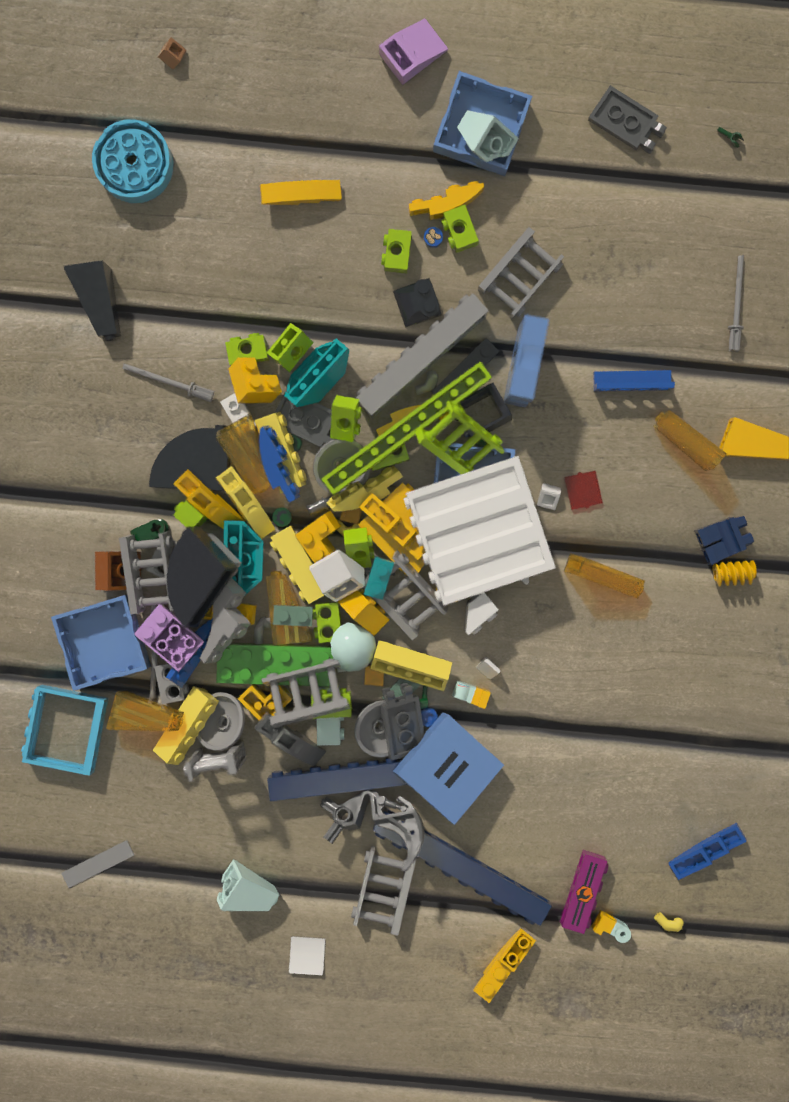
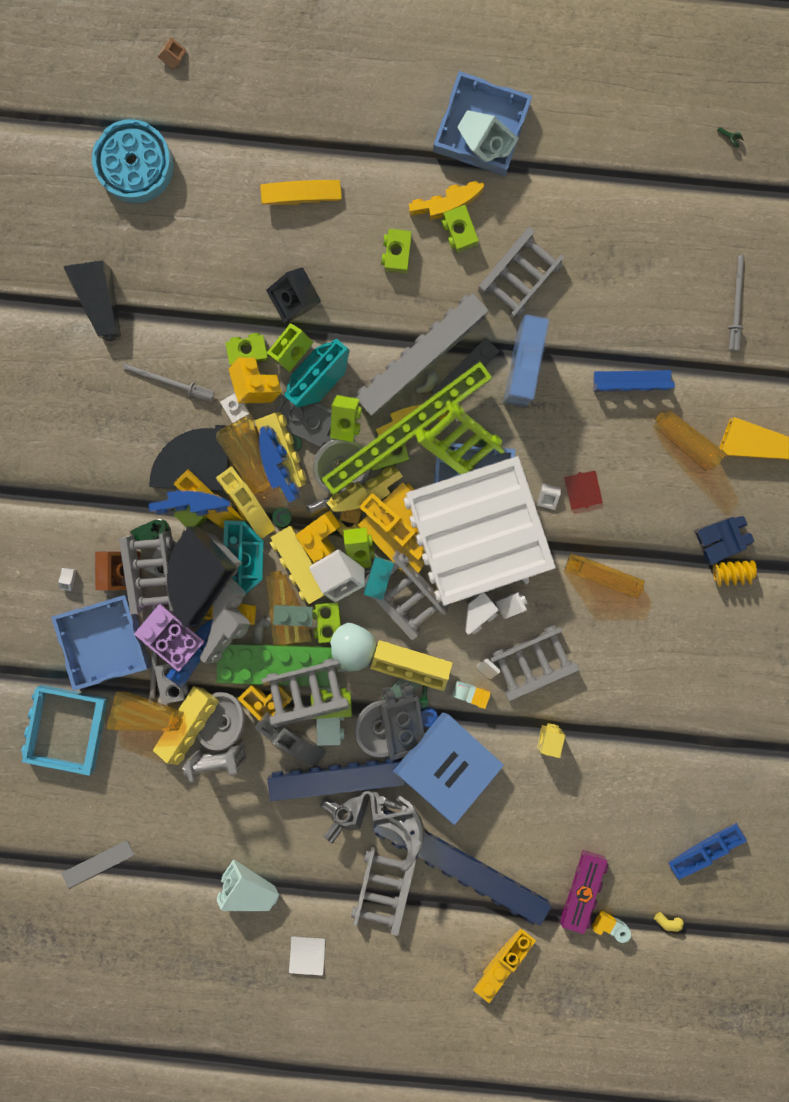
(67, 579): none -> white piece
(198, 501): none -> blue slope
(293, 295): none -> black slope
(365, 611): yellow brick -> none
(373, 677): pearl gold tile -> none
(412, 50): lavender slope -> none
(417, 302): black slope -> none
(433, 237): tile -> none
(489, 390): black window -> none
(511, 604): none -> white slope
(533, 682): none -> light grey fence
(551, 740): none -> light yellow brick
(627, 120): dark grey tile -> none

